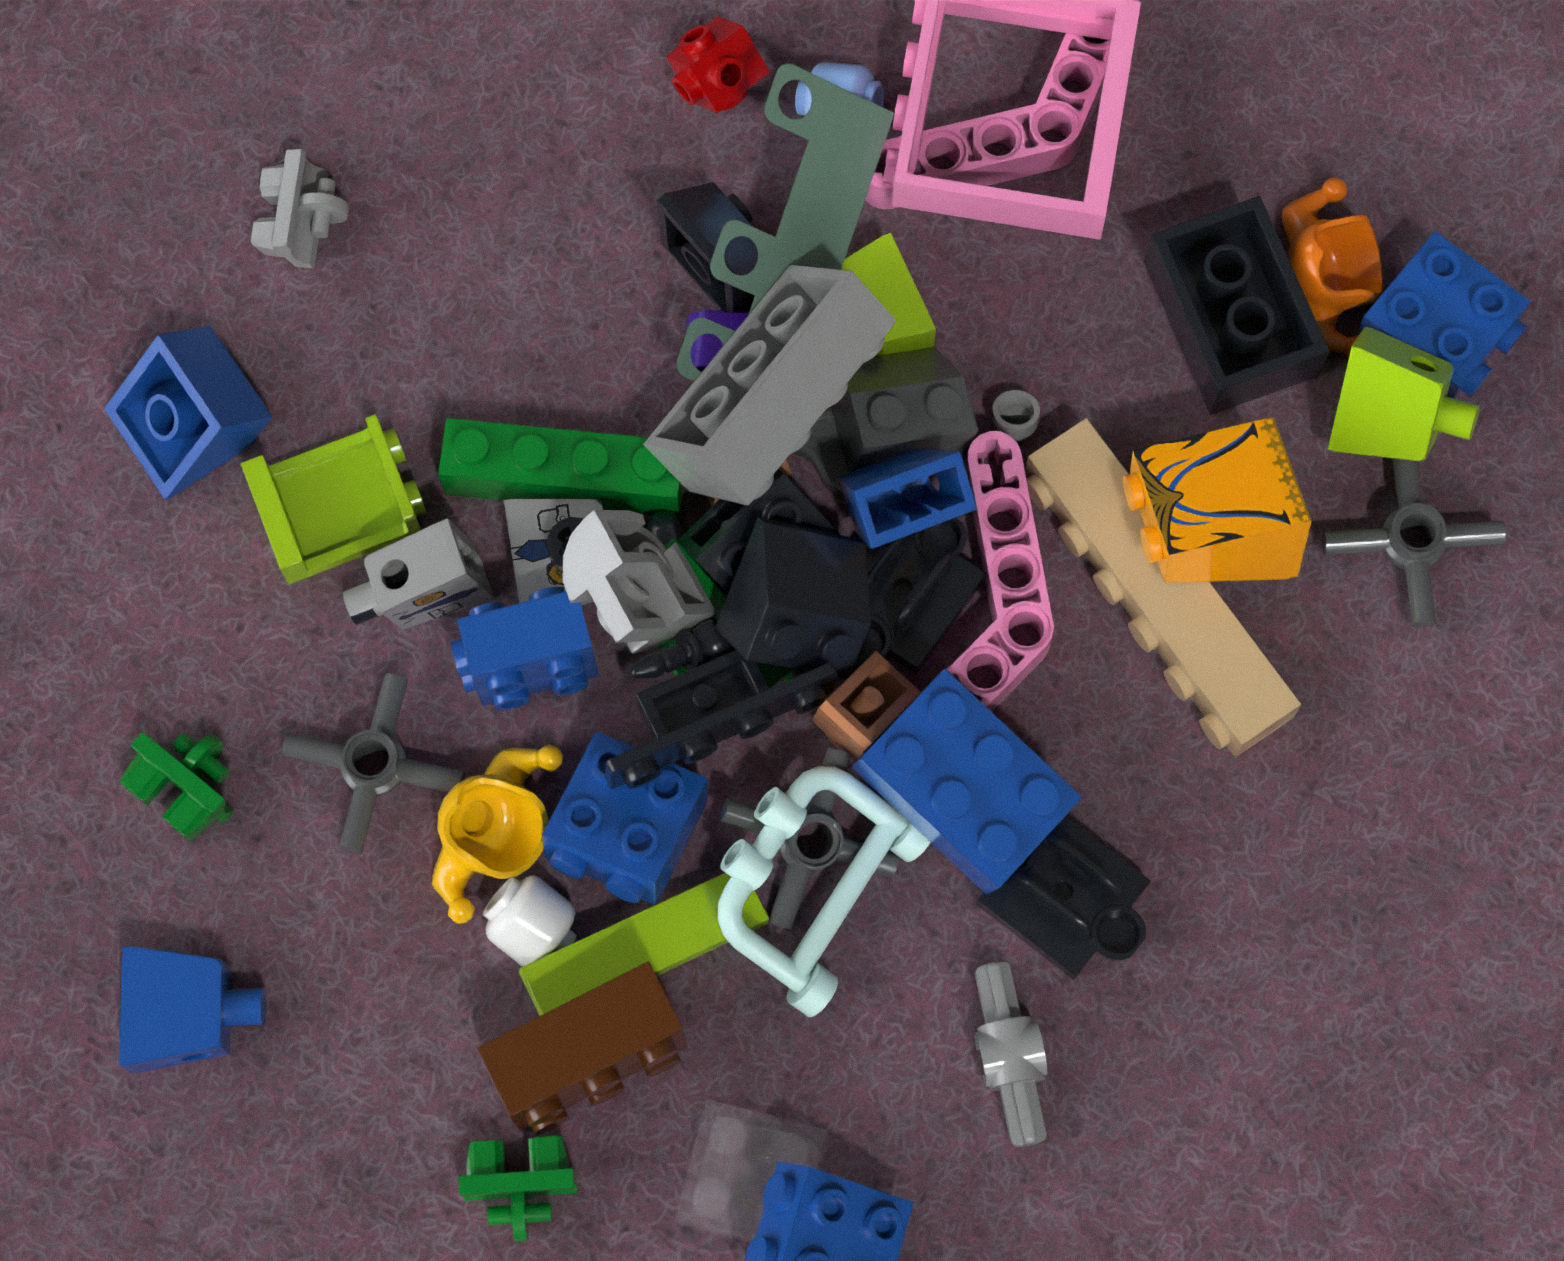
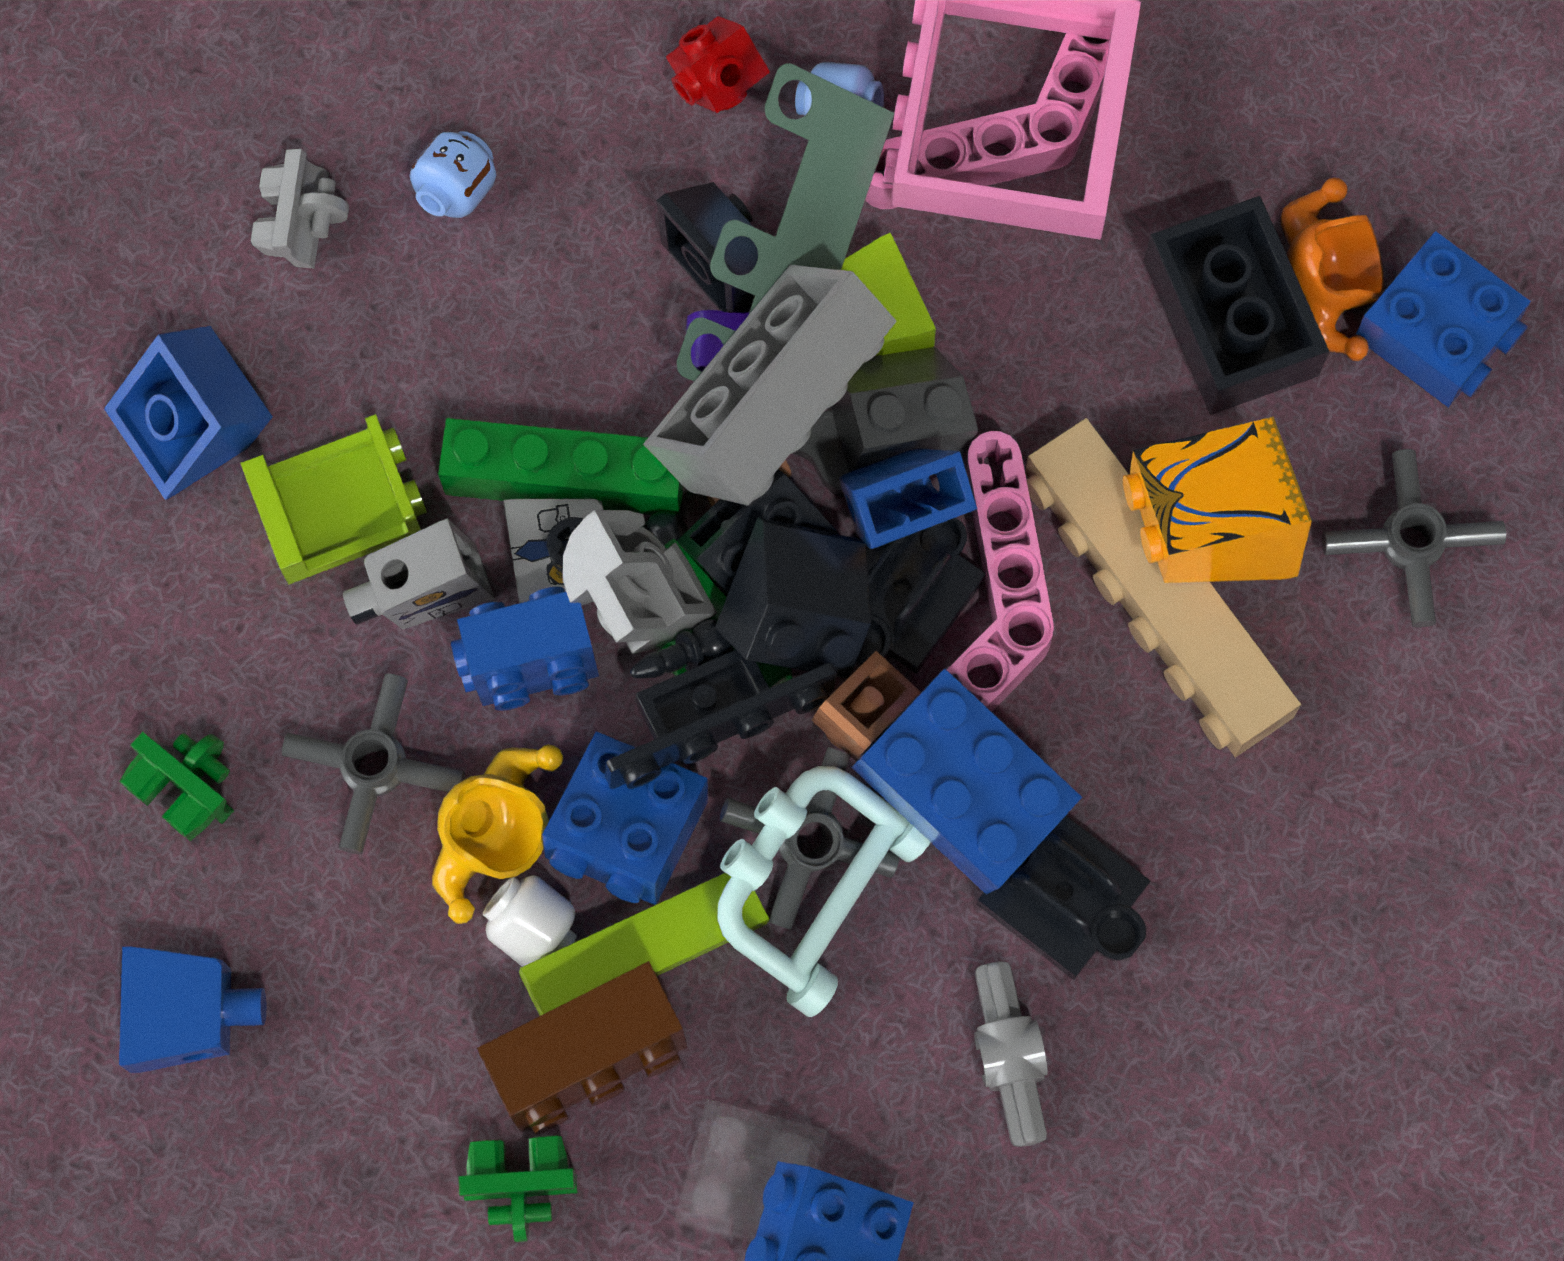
(454, 173): none -> light blue head
(1016, 407): light grey hinge -> none
(1396, 401): lime torso -> none

